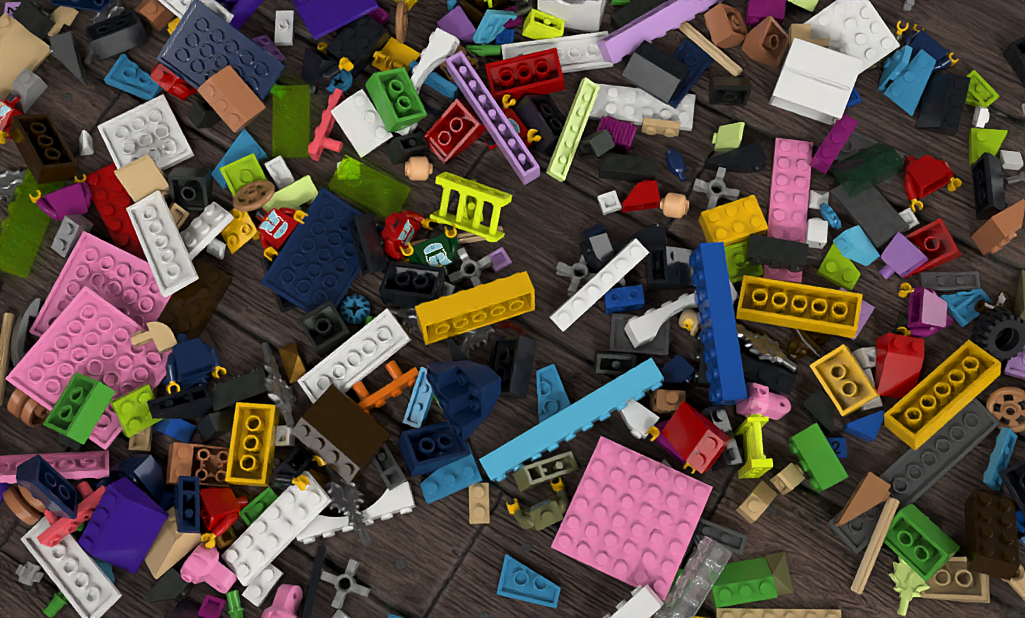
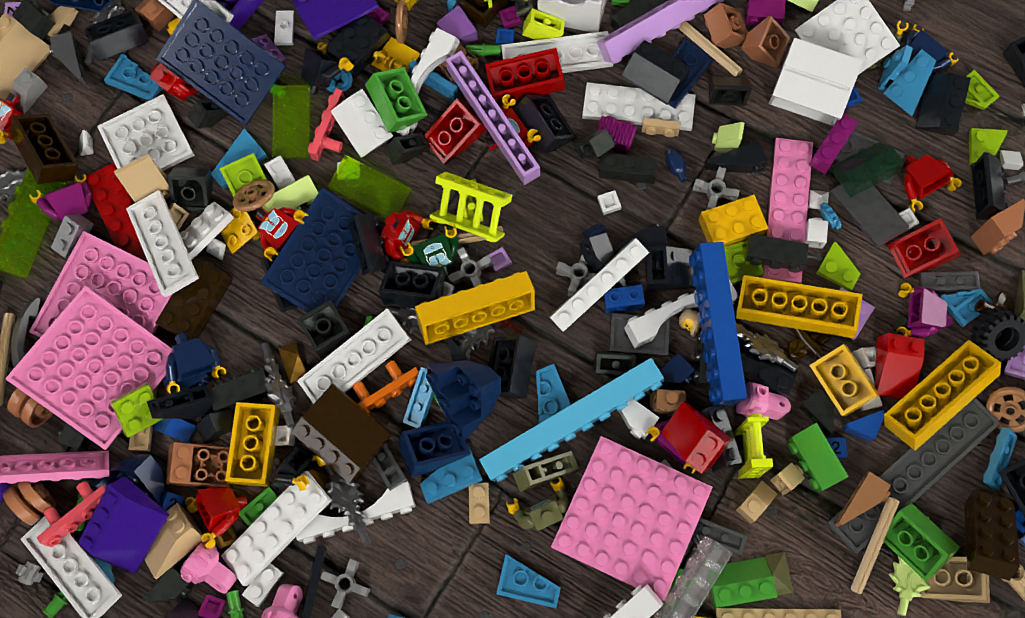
(48, 487): dark blue slope -> none
(79, 408): bright green slope -> none
(159, 334): tan brick -> none
(187, 504): dark blue slope -> none
(232, 98): nougat slope -> none
(360, 315): dark azure gear -> none
(418, 168): light nougat head -> none
(492, 25): medium azure wing -> none
(573, 129): yellowish green plate -> none
(642, 197): red slope -> none
(674, 205): light nougat head -> none
(802, 32): tan brick -> none
(856, 246): medium azure slope -> none
(901, 257): medium lavender torso -> none
(980, 116): white plate -> none

